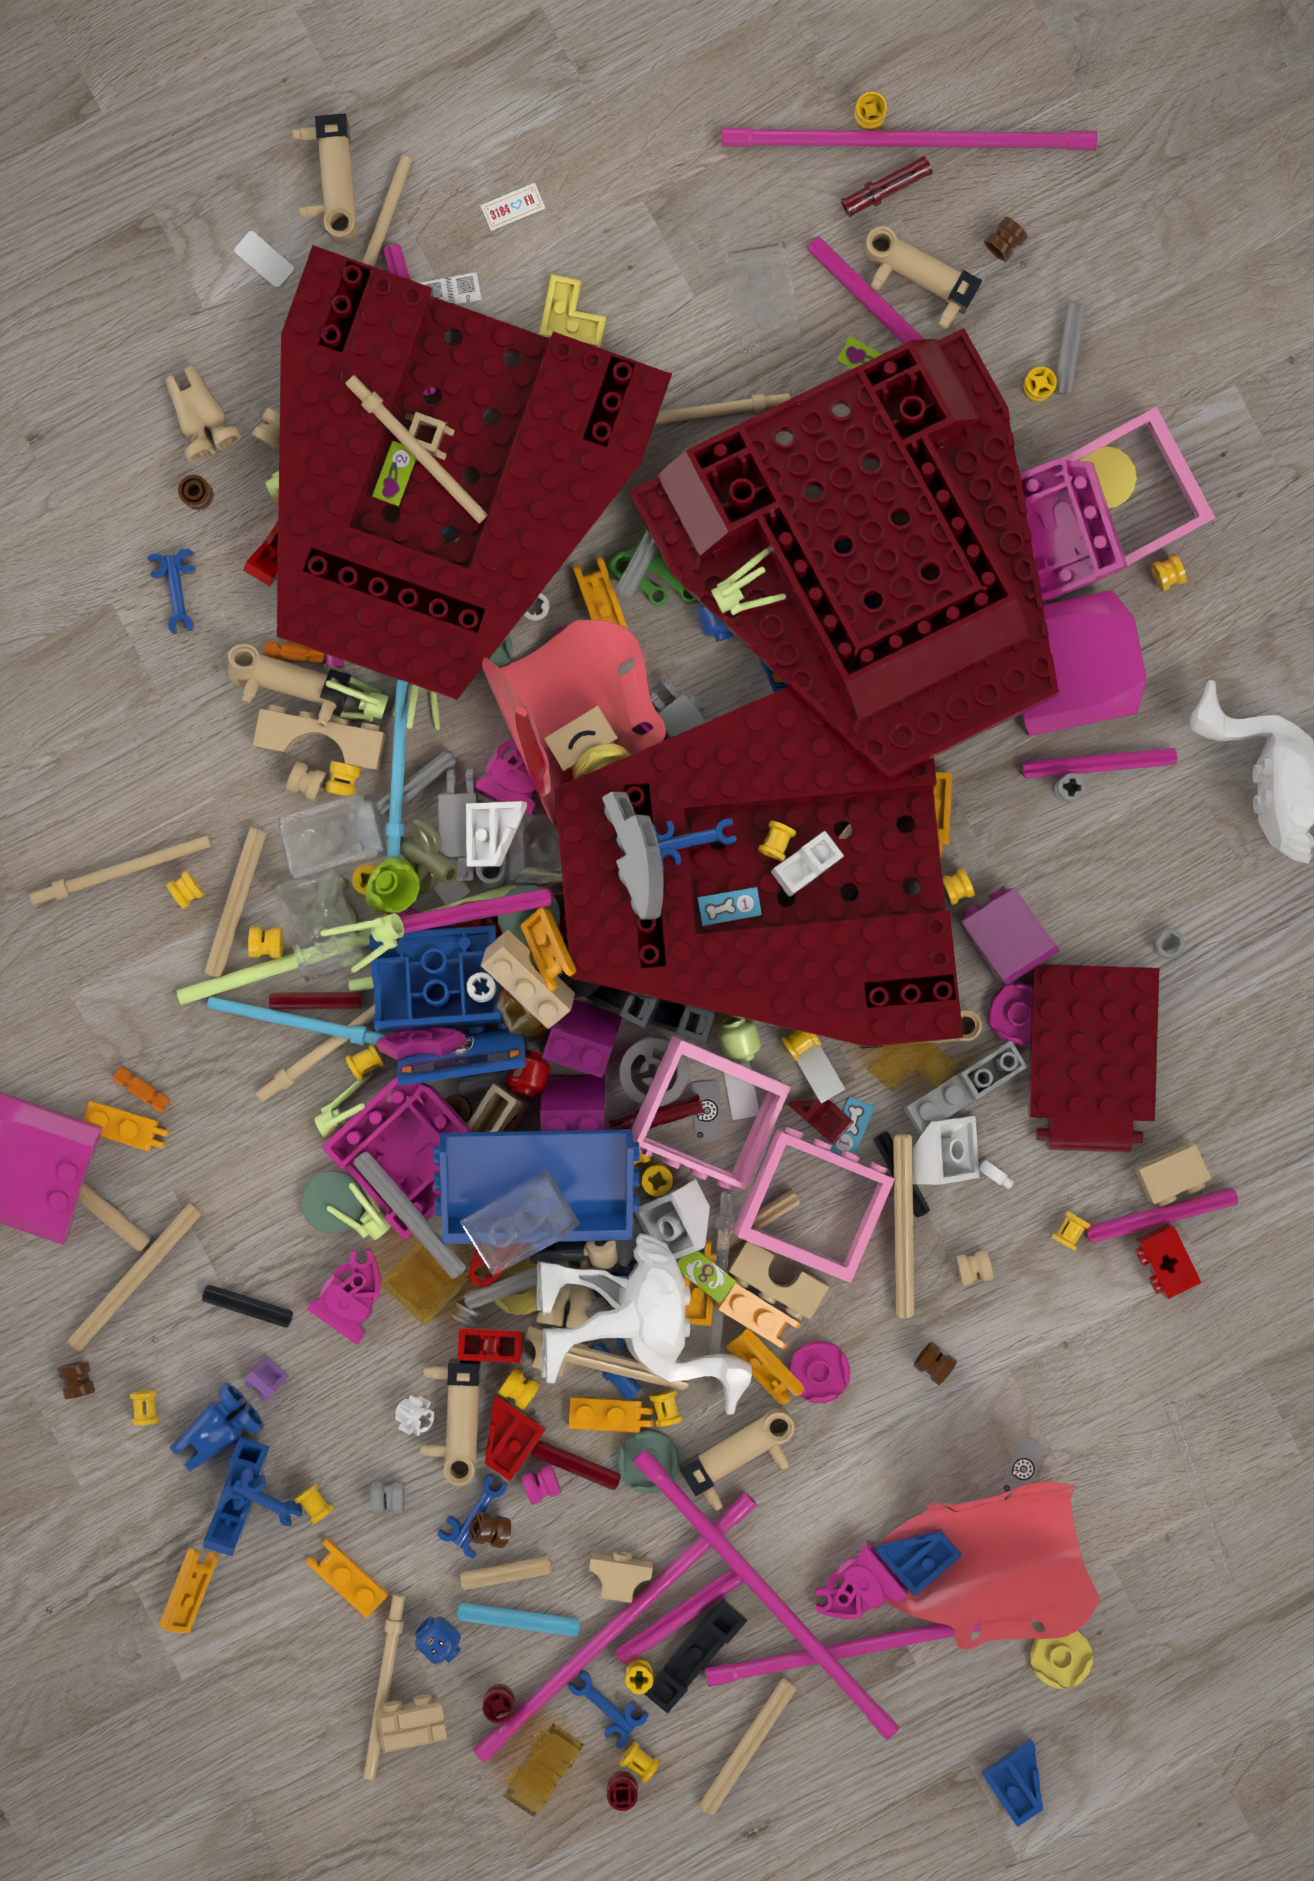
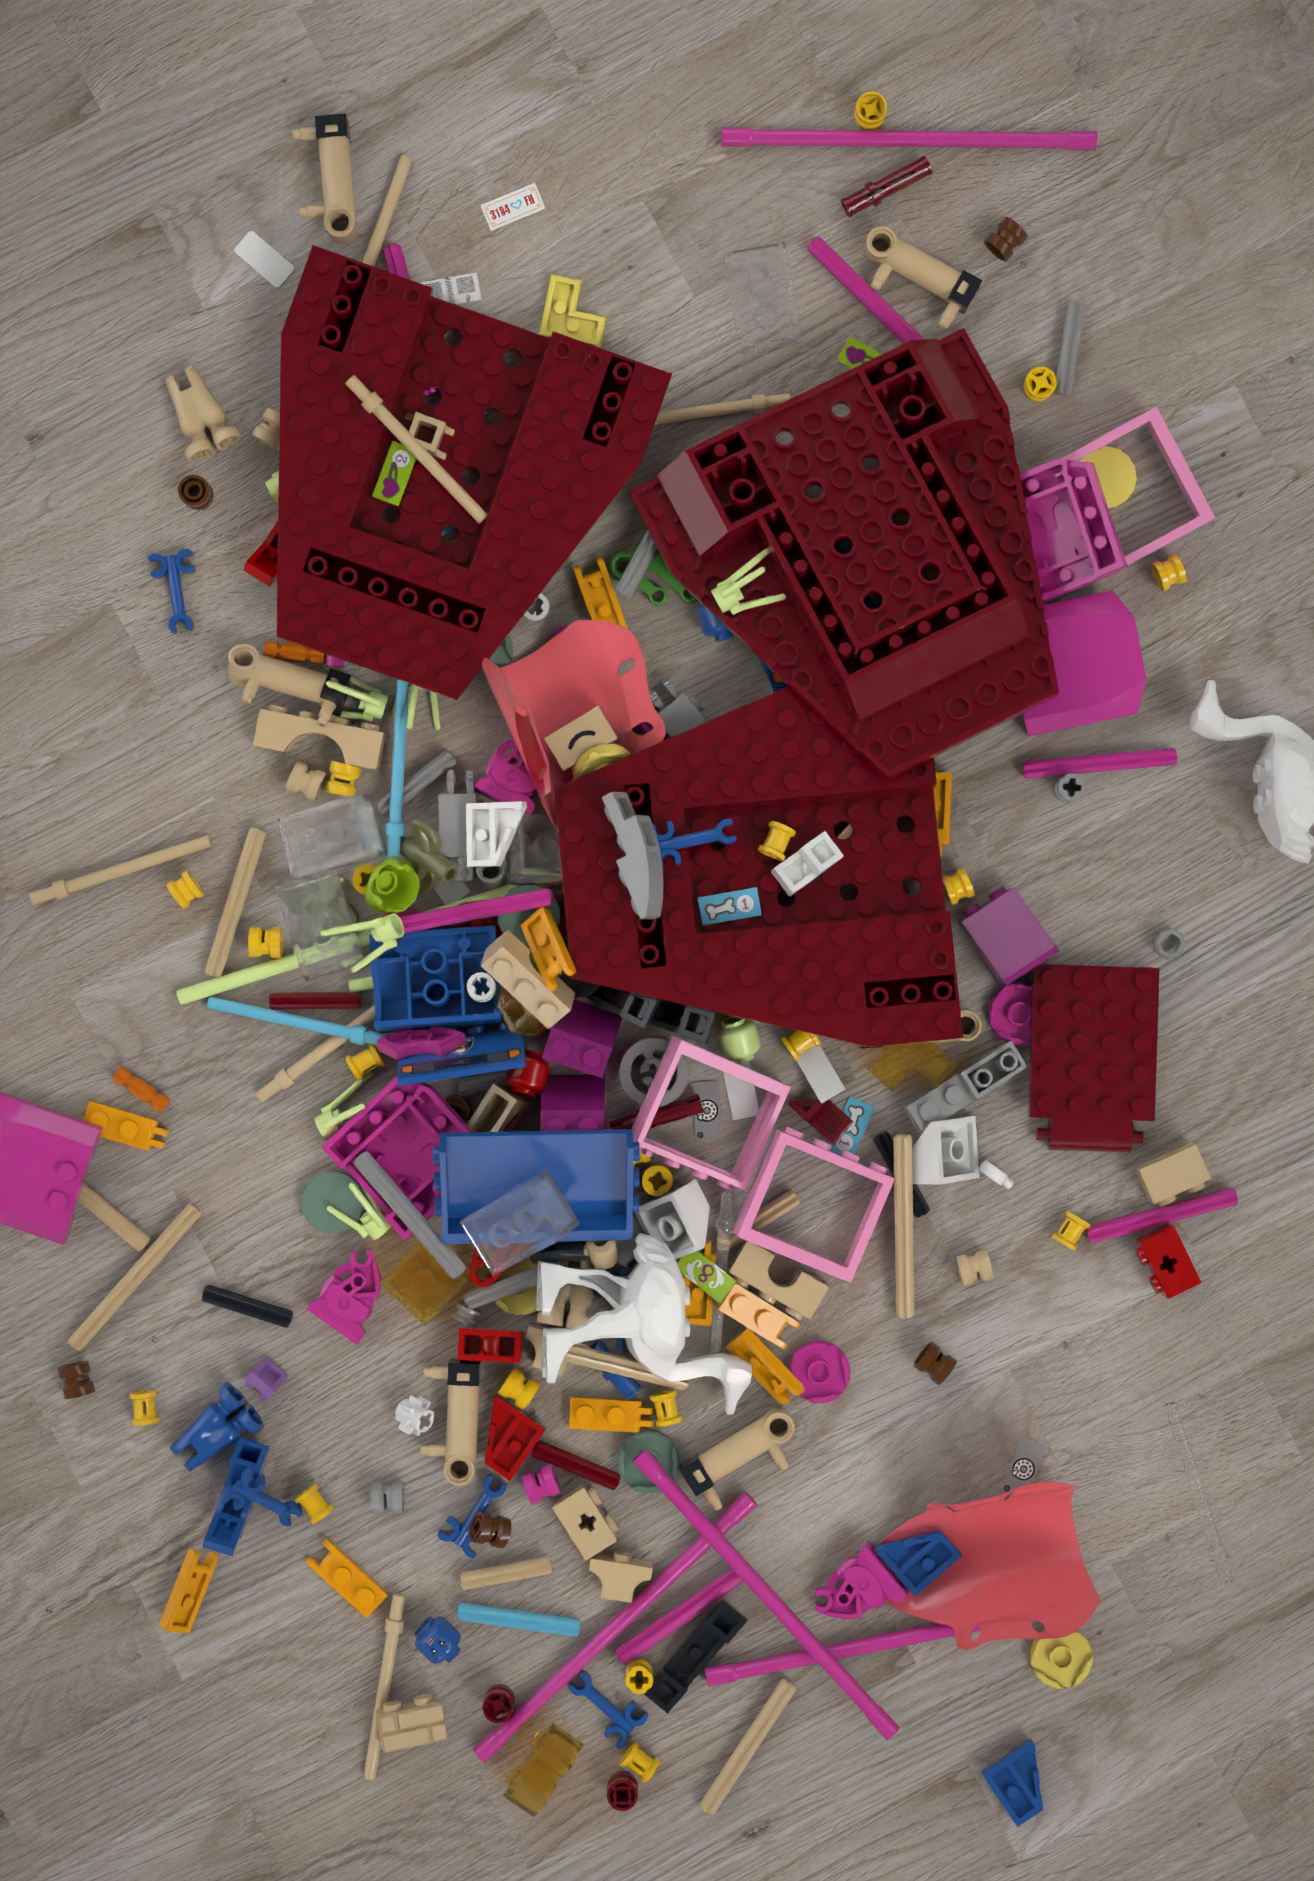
(587, 1538): none -> tan brick

